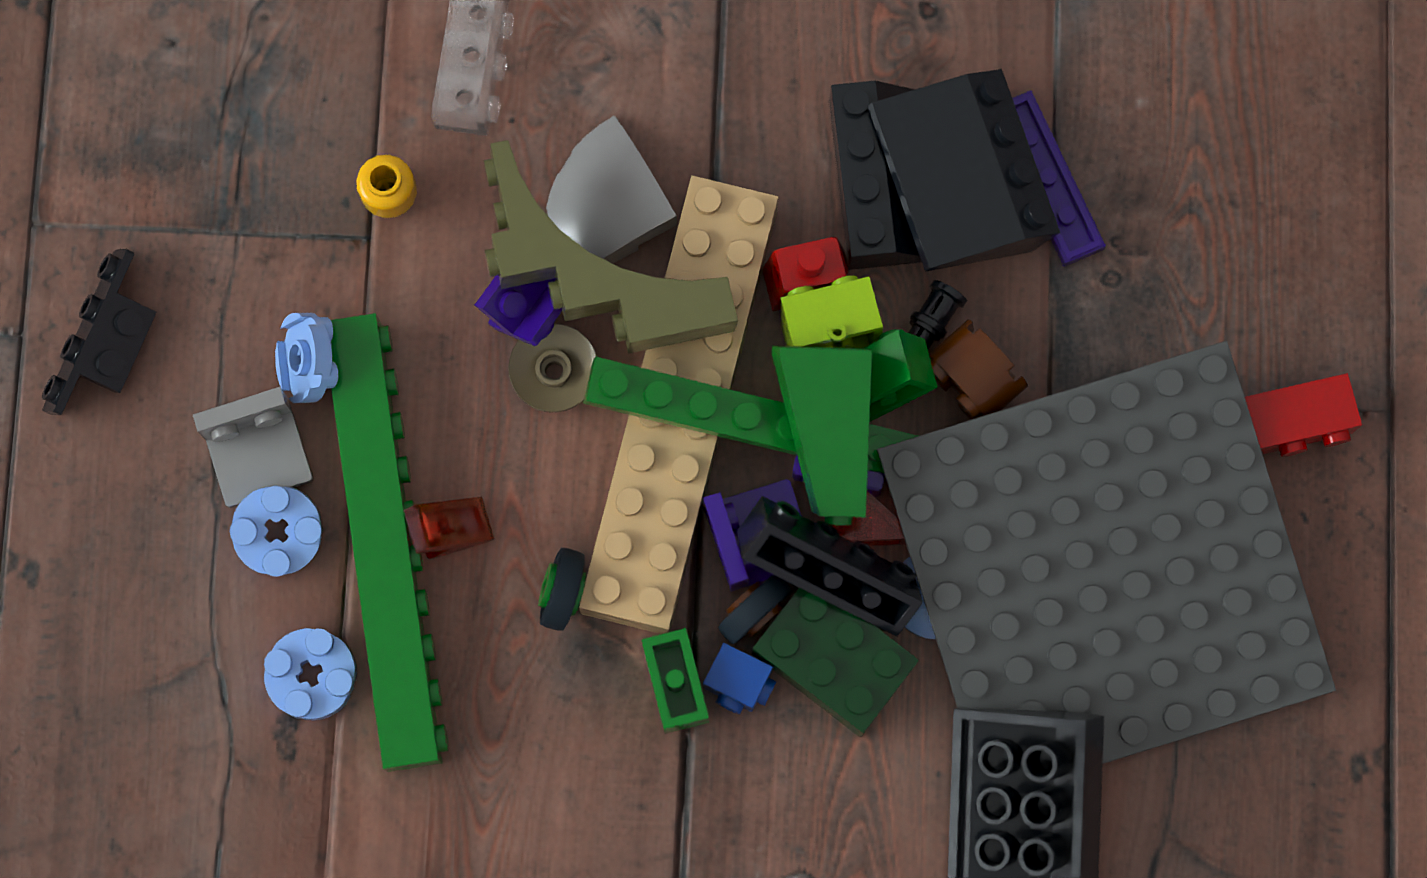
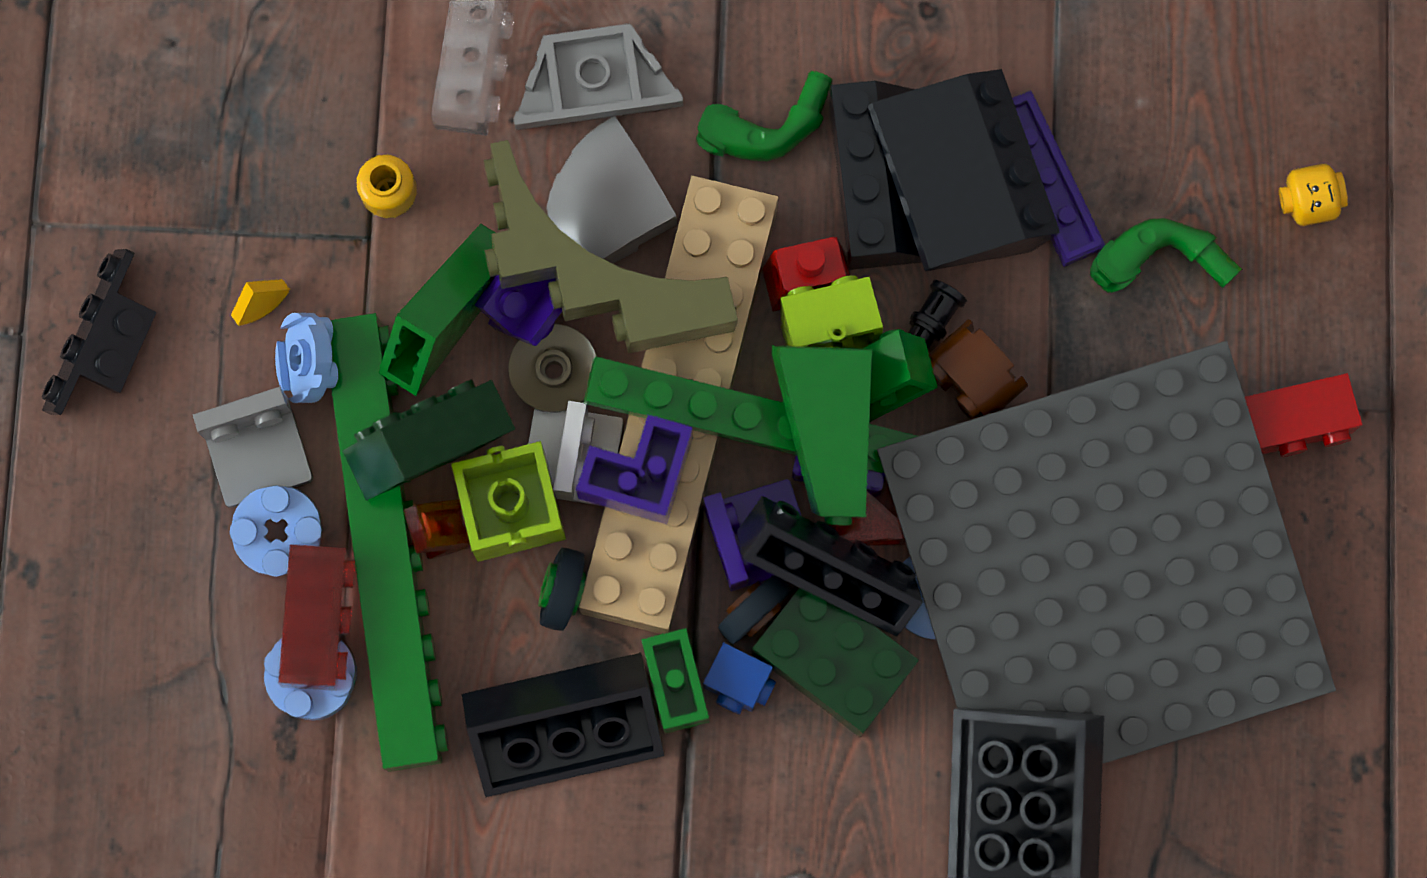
(258, 300): none -> yellow tile
(315, 618): none -> clear red brick
(427, 436): none -> dark green brick
(438, 315): none -> green slope
(508, 501): none -> lime brick
(562, 725): none -> black slope
(567, 441): none -> white bracket
(593, 78): none -> light grey wing
(643, 483): none -> dark purple brick
(726, 133): none -> green piece
(1120, 259): none -> green piece
(1314, 194): none -> yellow head

